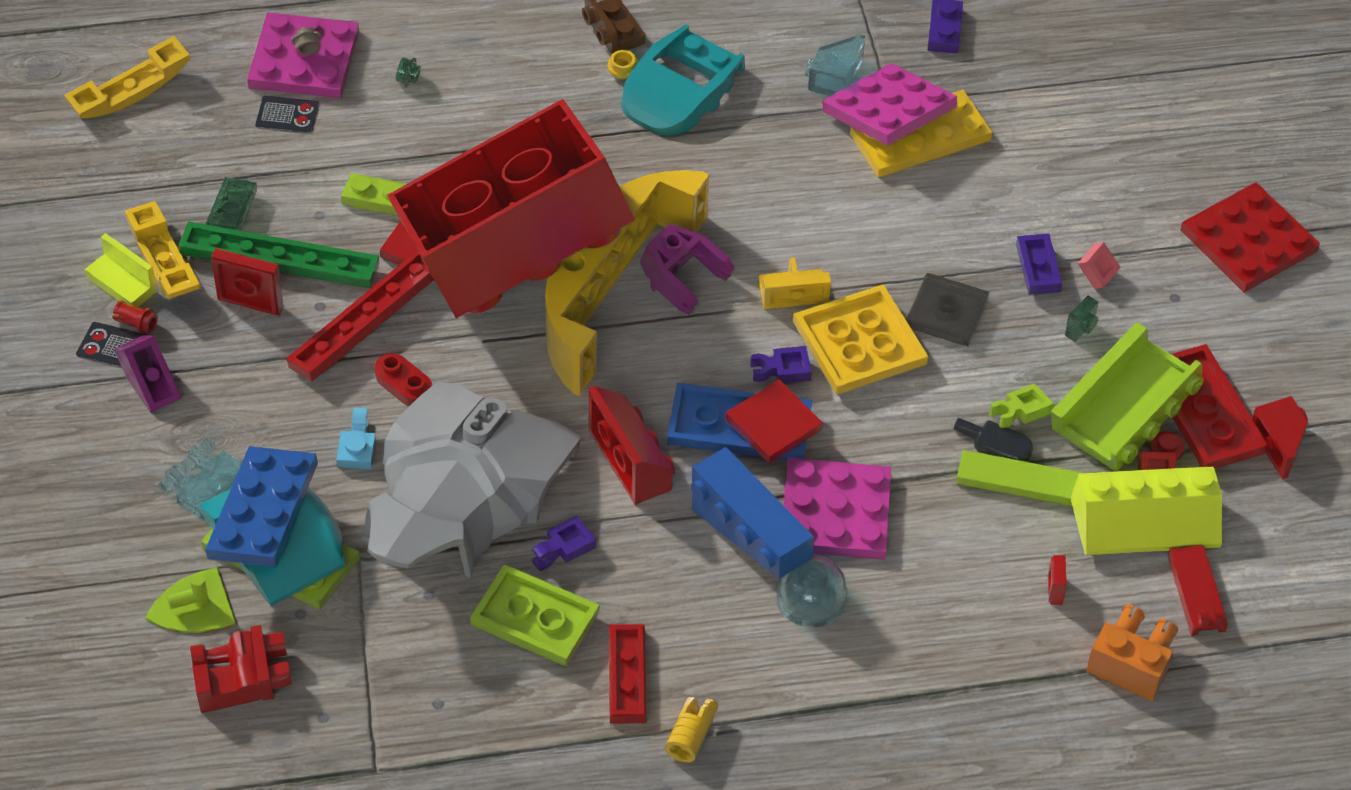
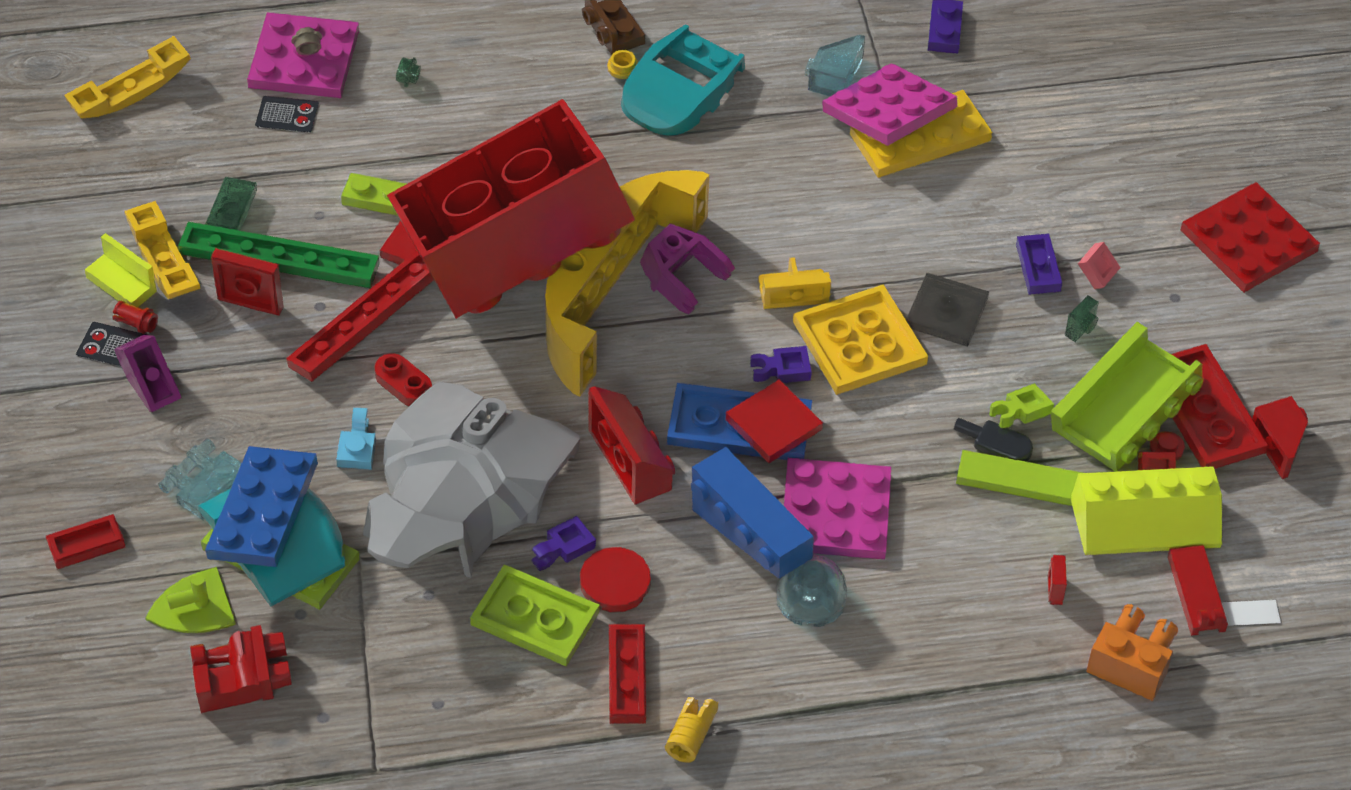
(85, 541): none -> red tile
(615, 579): none -> red tile
(1251, 612): none -> white sticker

